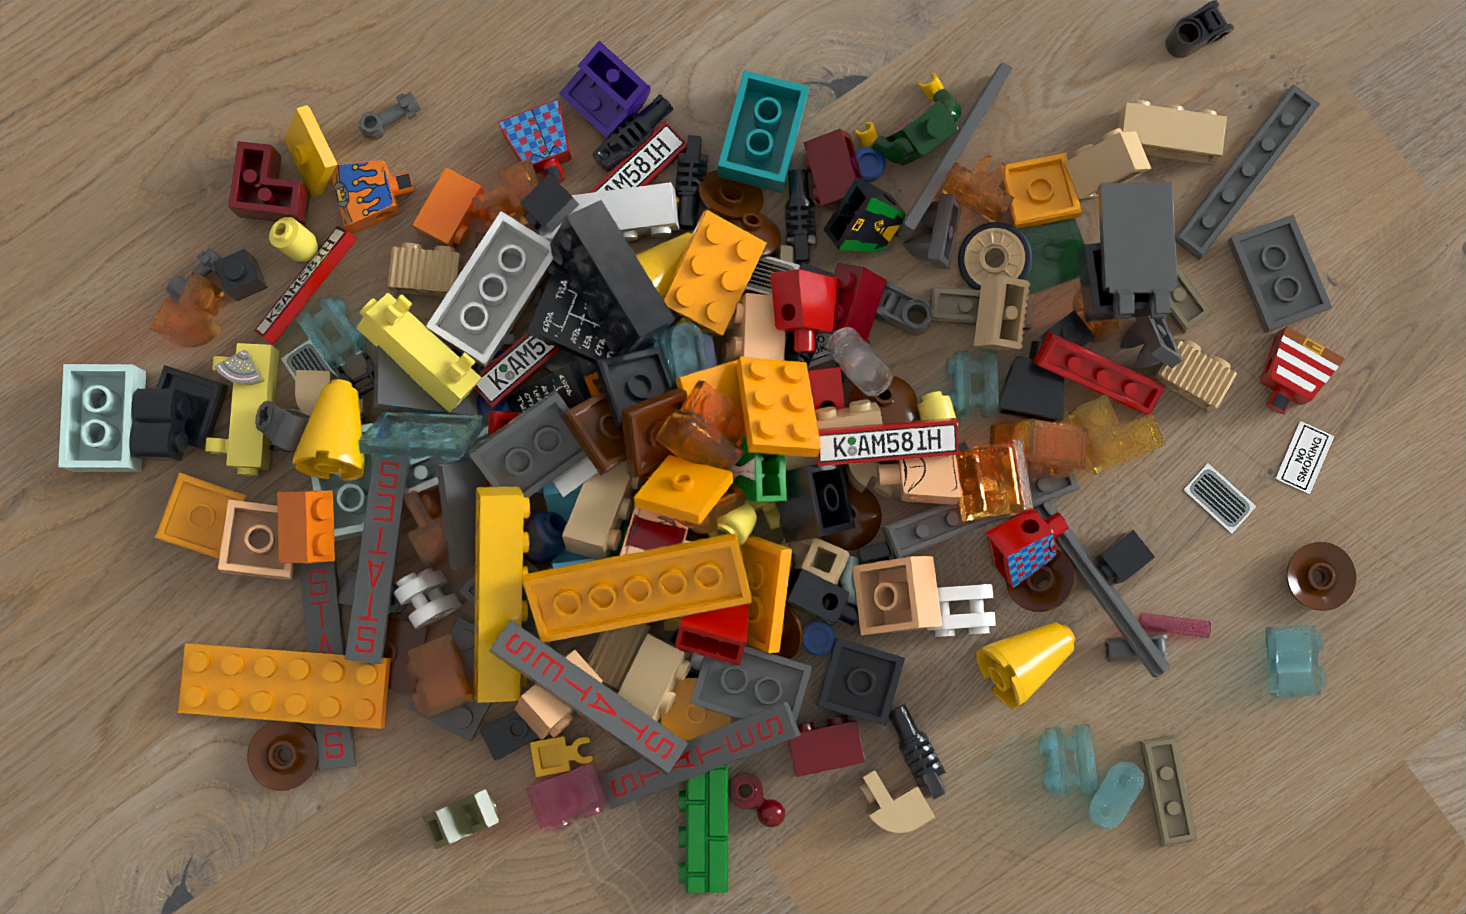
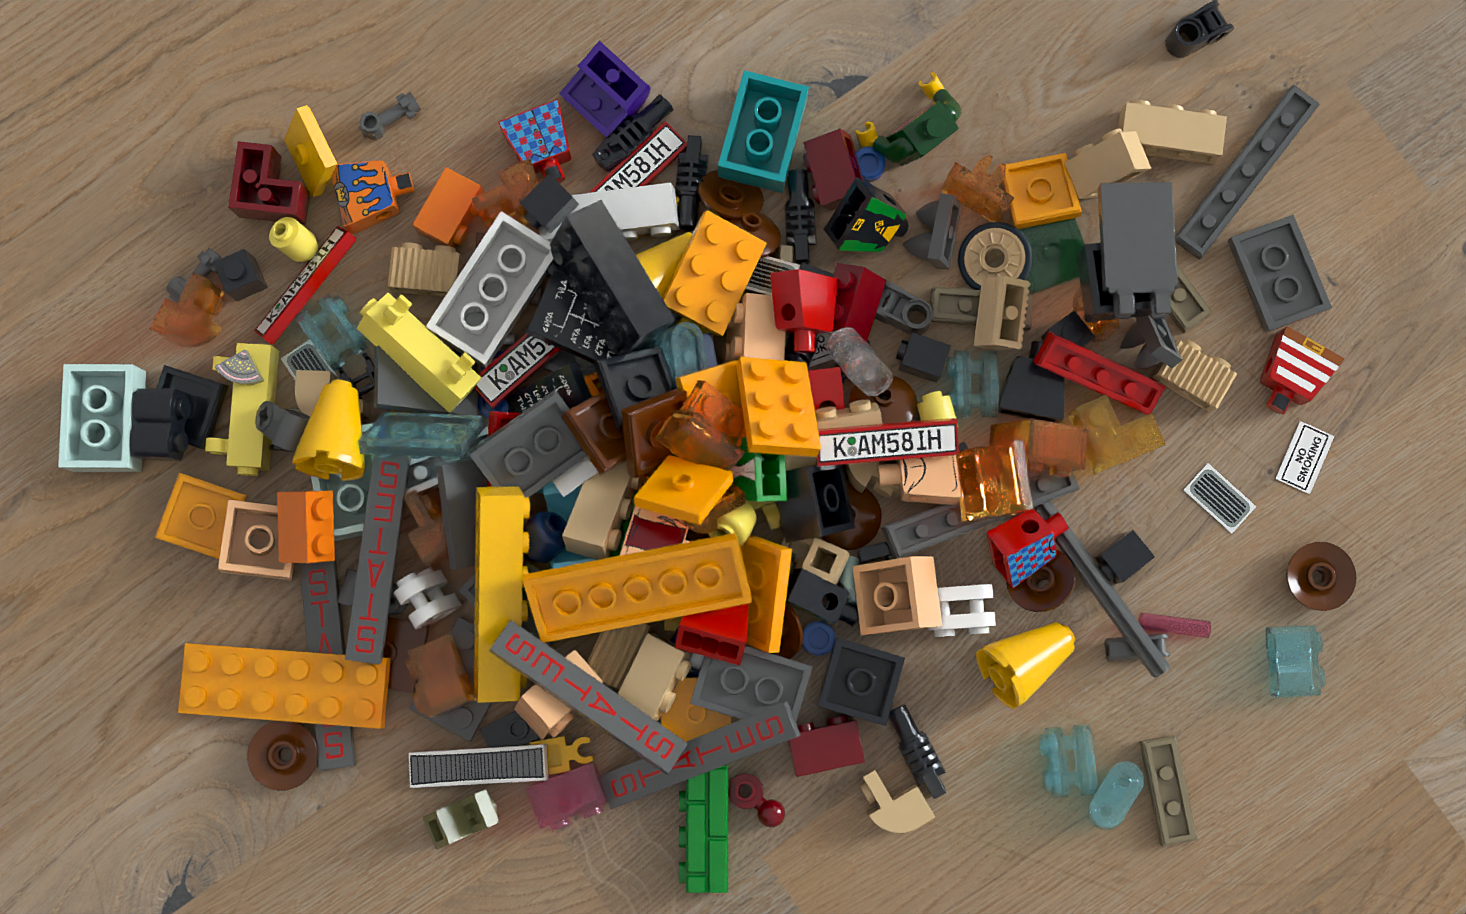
(478, 766): none -> tile
(922, 357): none -> black brick
(954, 151): dark grey tile -> none

